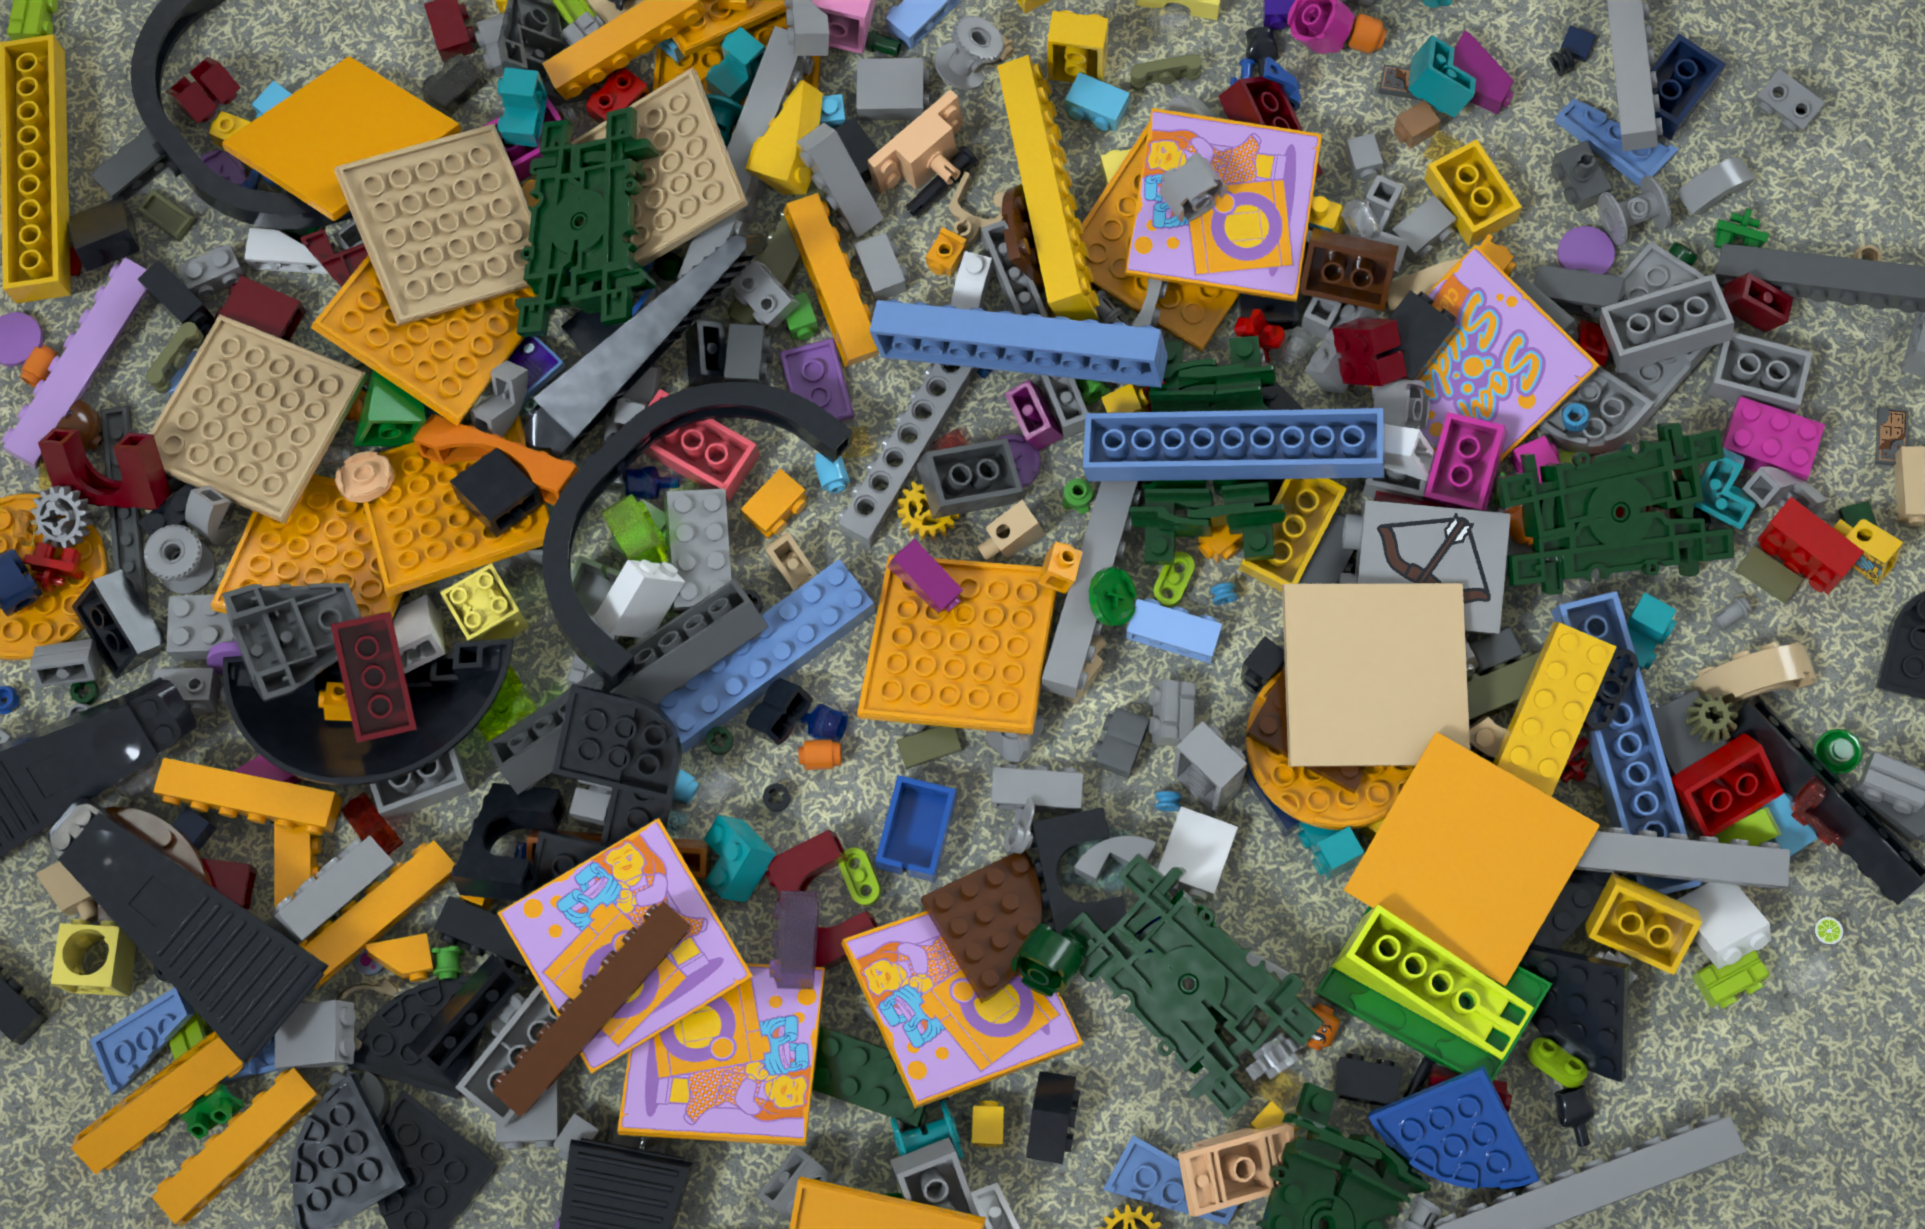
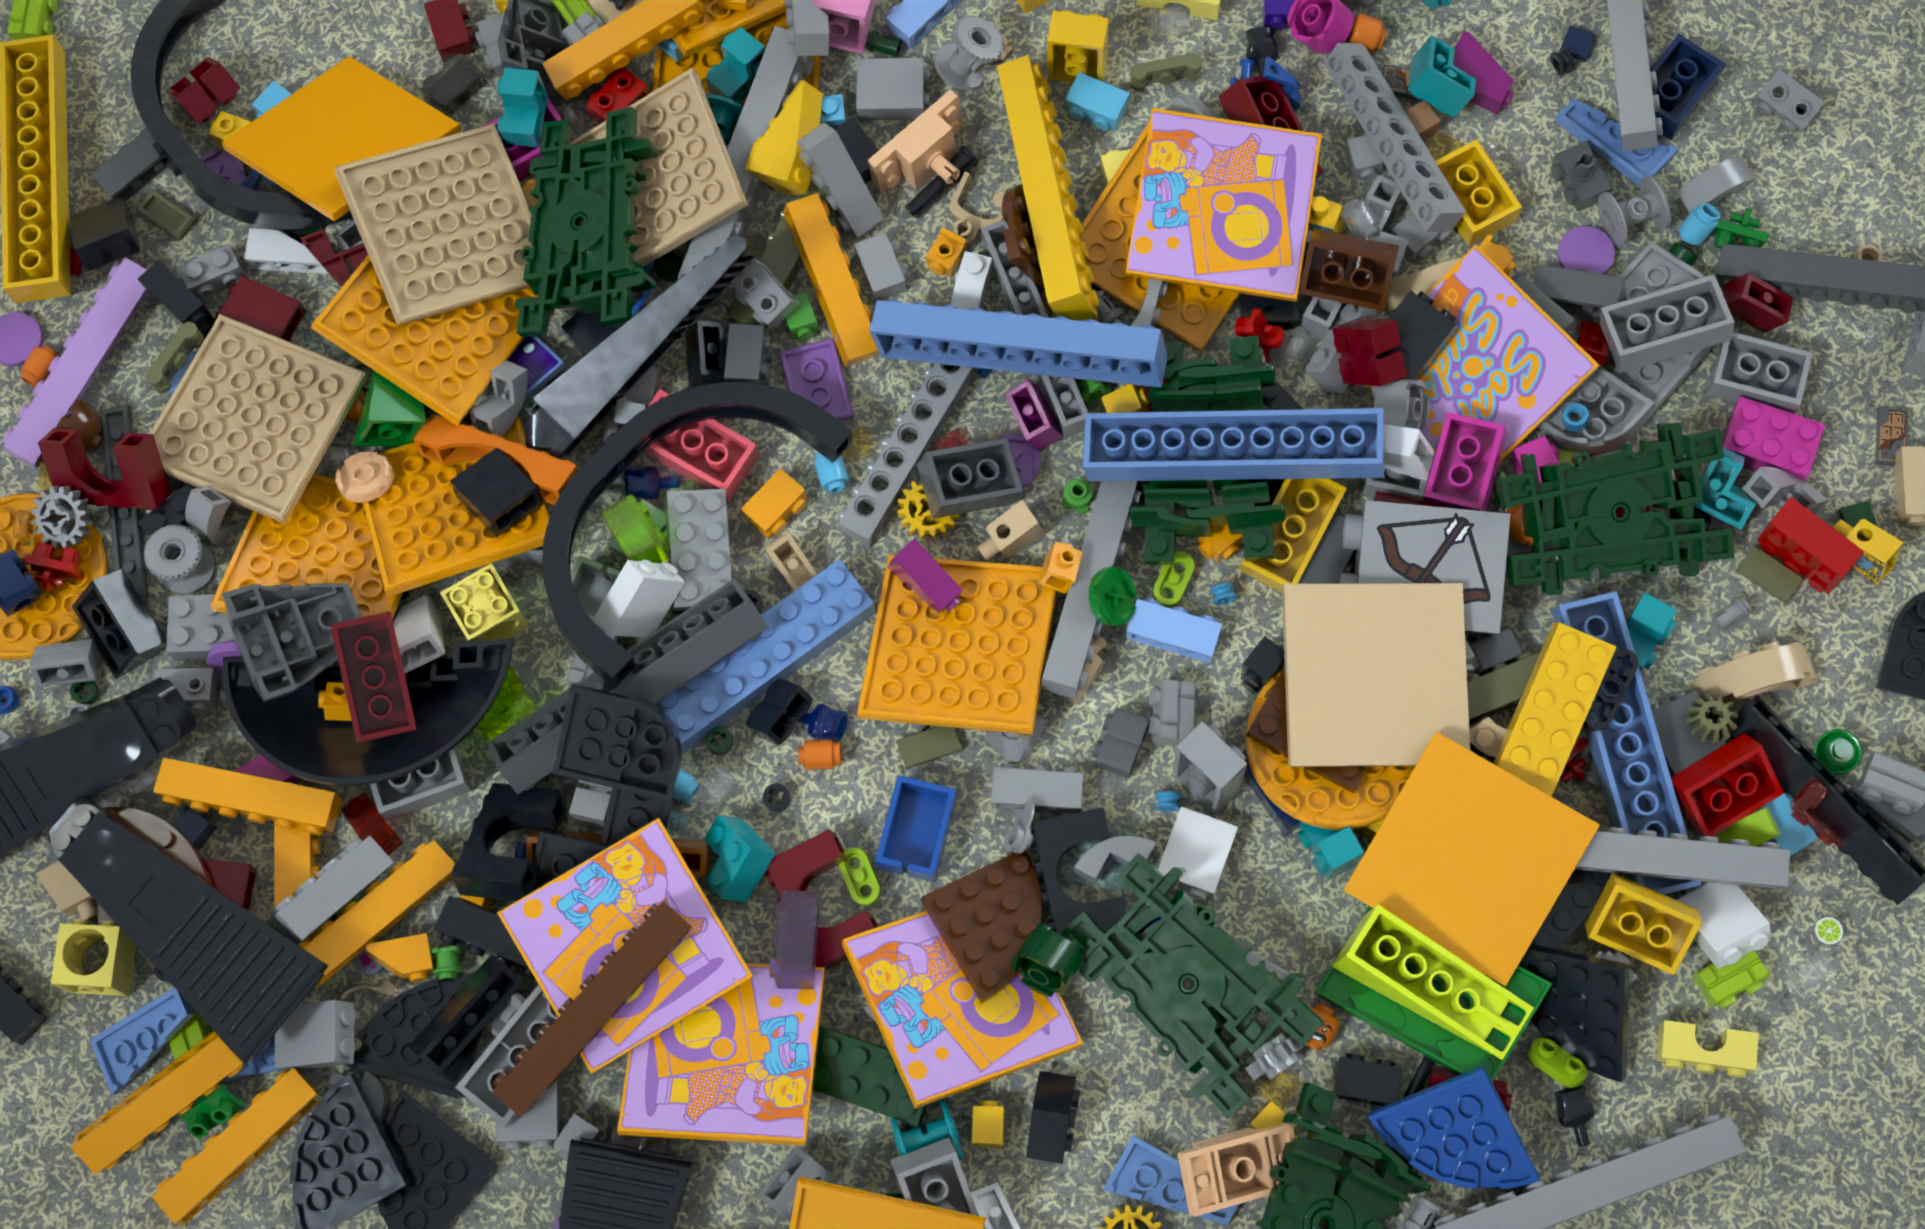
(1191, 188): light grey brick -> none
(1394, 137): none -> light grey brick
(1679, 1048): none -> light yellow arch
(1699, 224): none -> medium azure brick

